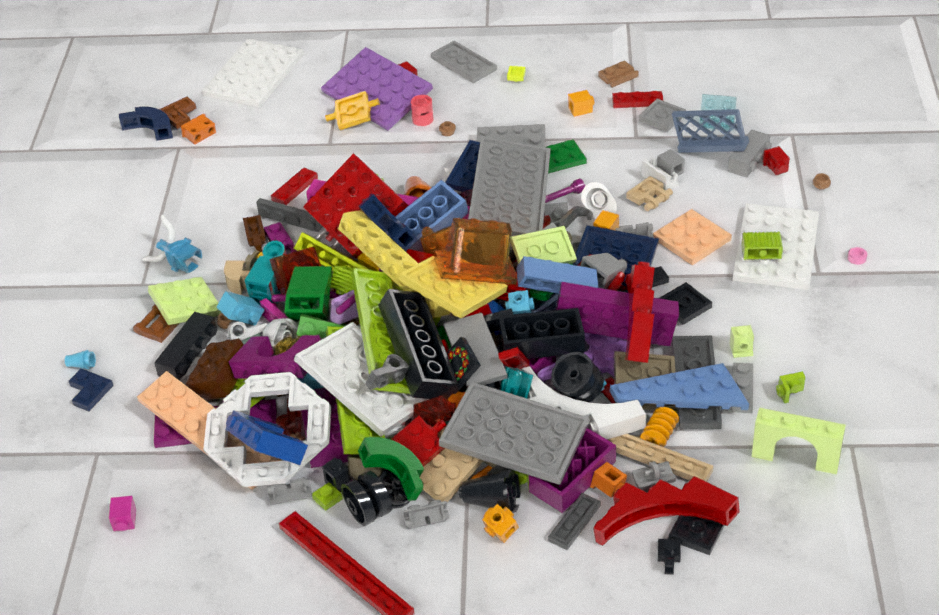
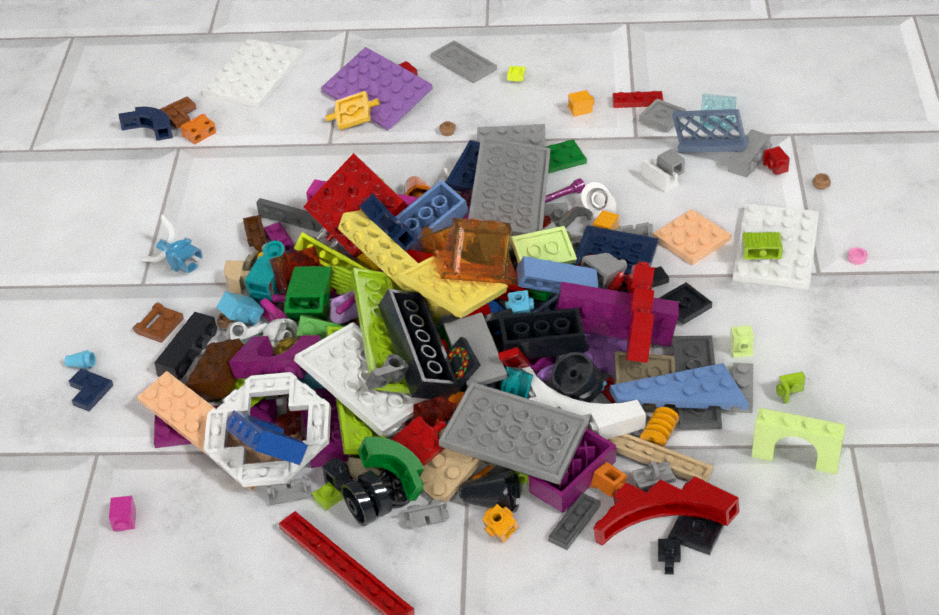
(182, 297): yellowish green plate -> none
(294, 186): red plate -> none
(422, 110): coral wheel -> none
(618, 74): medium nougat plate -> none
(646, 190): tan plate -> none

